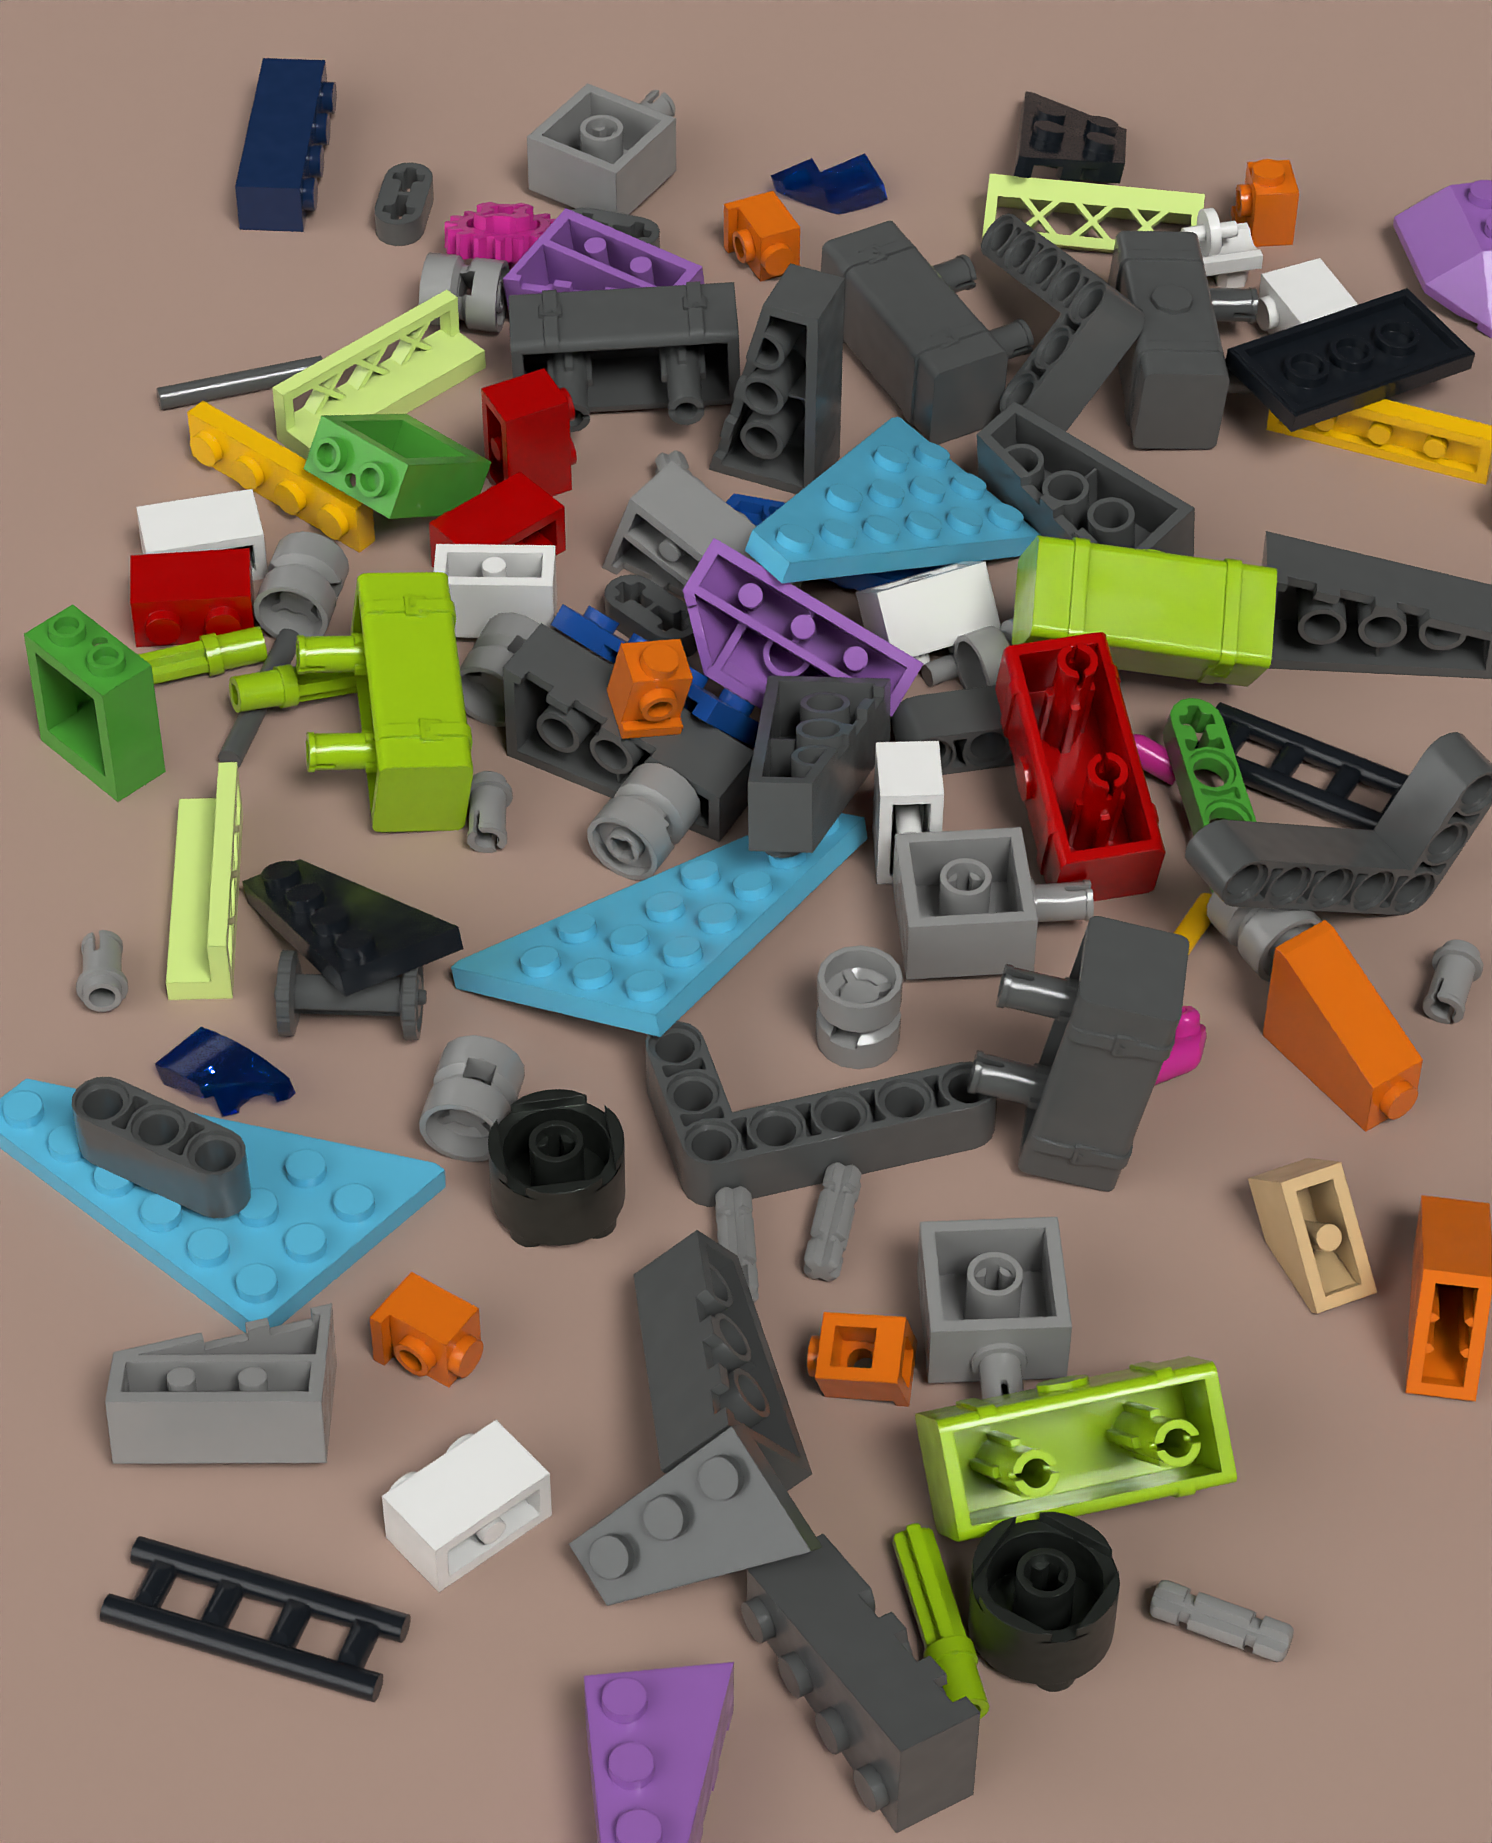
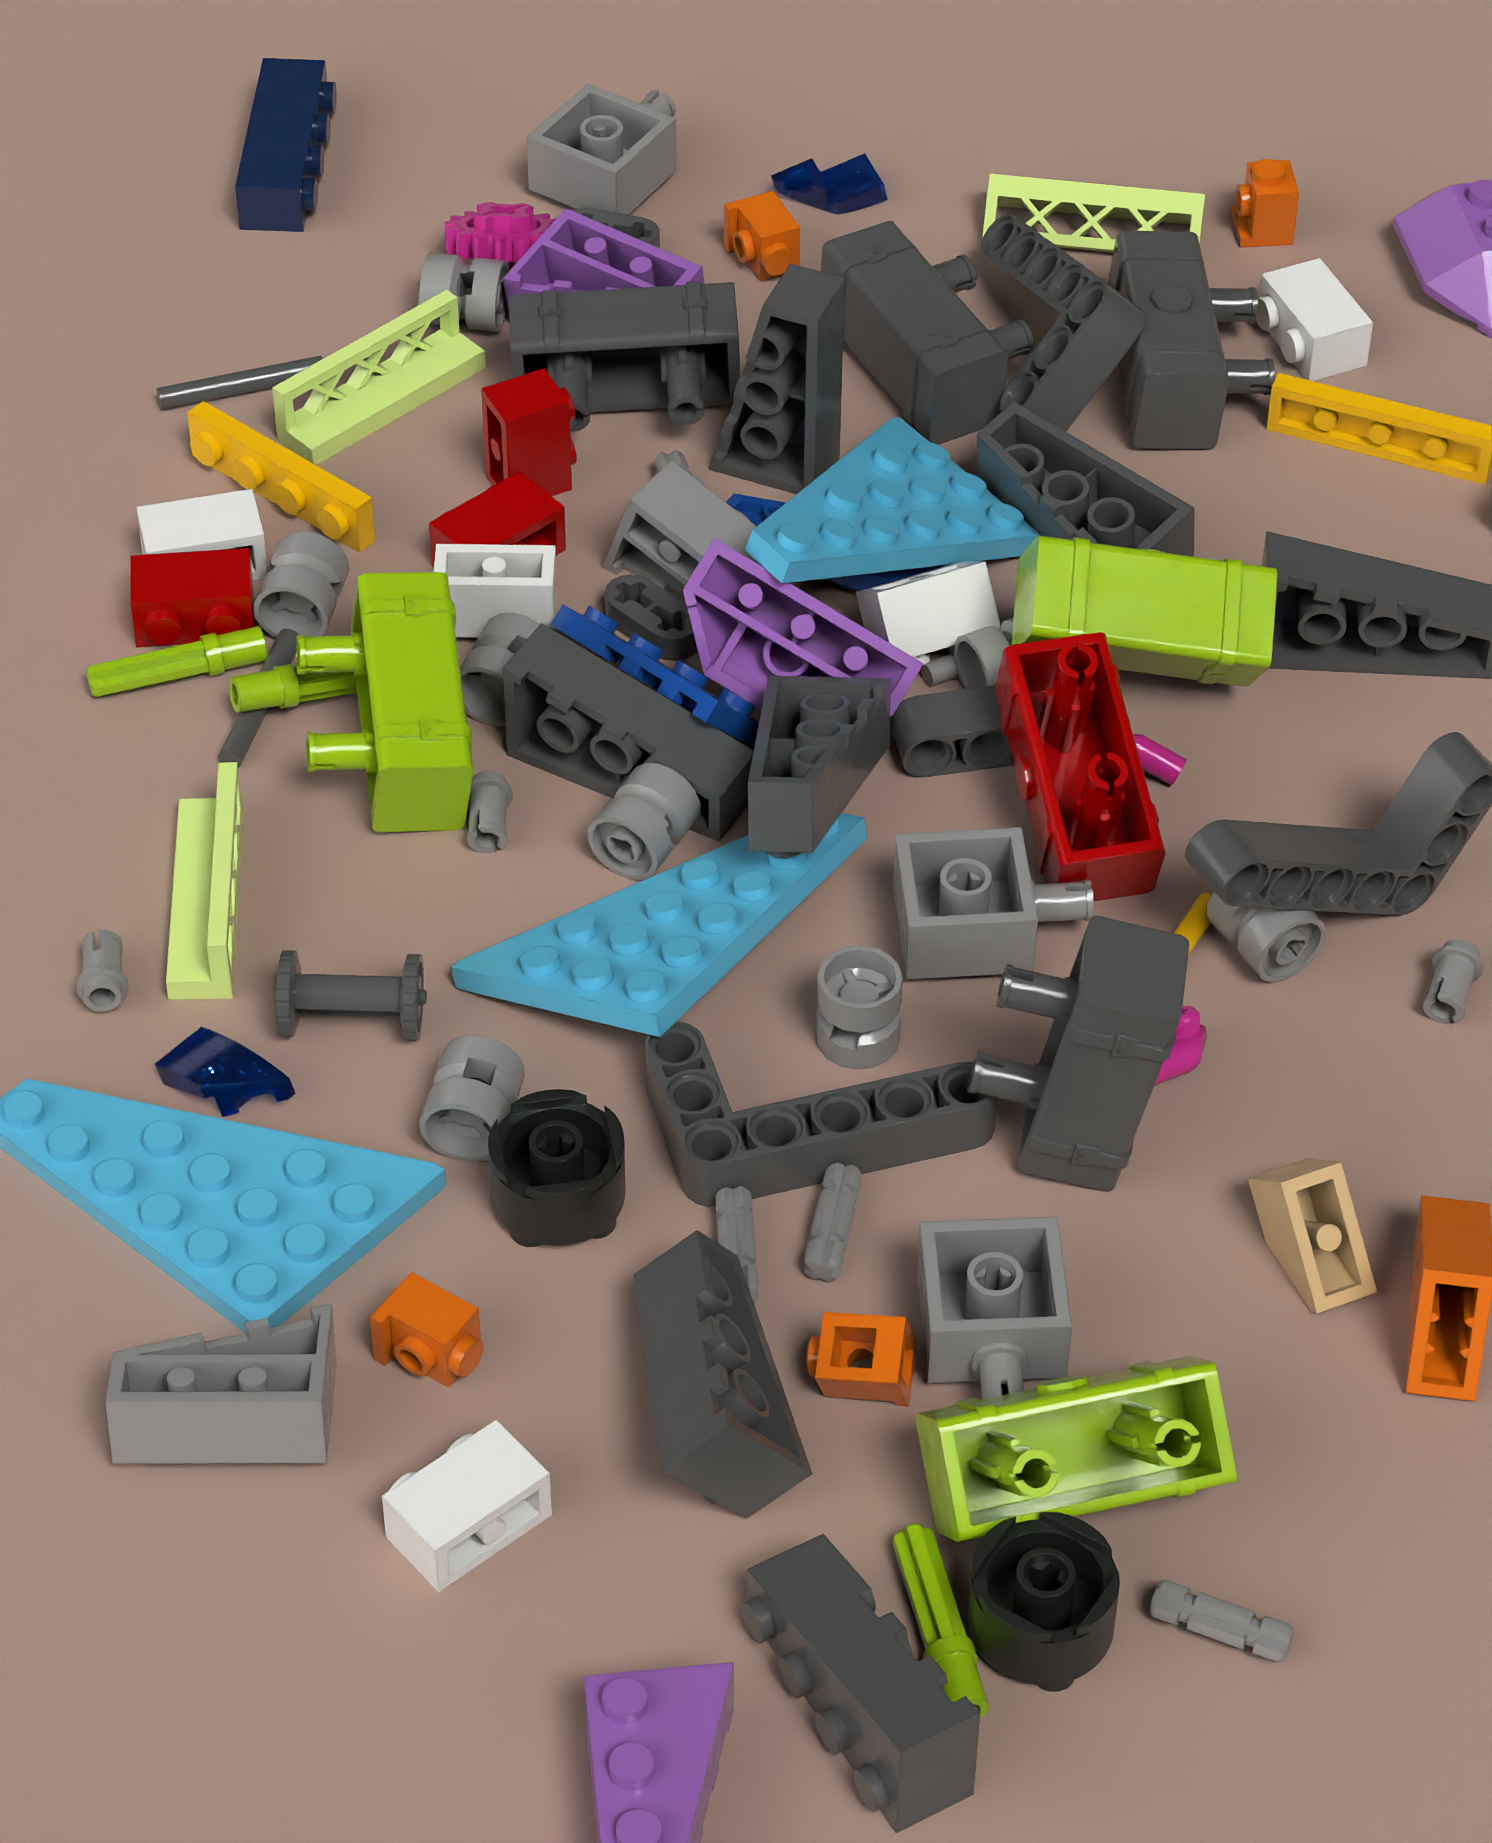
(95, 702): bright green window -> none
(161, 1147): dark grey beam -> none
(279, 1652): black bar -> none
(347, 928): black wing -> none
(396, 202): dark grey beam -> none
(397, 464): bright green window -> none
(649, 688): orange brick -> none
(696, 1523): wing -> none
(905, 797): white brick -> none
(1068, 141): black wing -> none
(1214, 754): bright green beam -> none
(1226, 249): white hips -> none
(1295, 749): black bar -> none
(1339, 1028): orange slope -> none
(1349, 359): black tile -> none

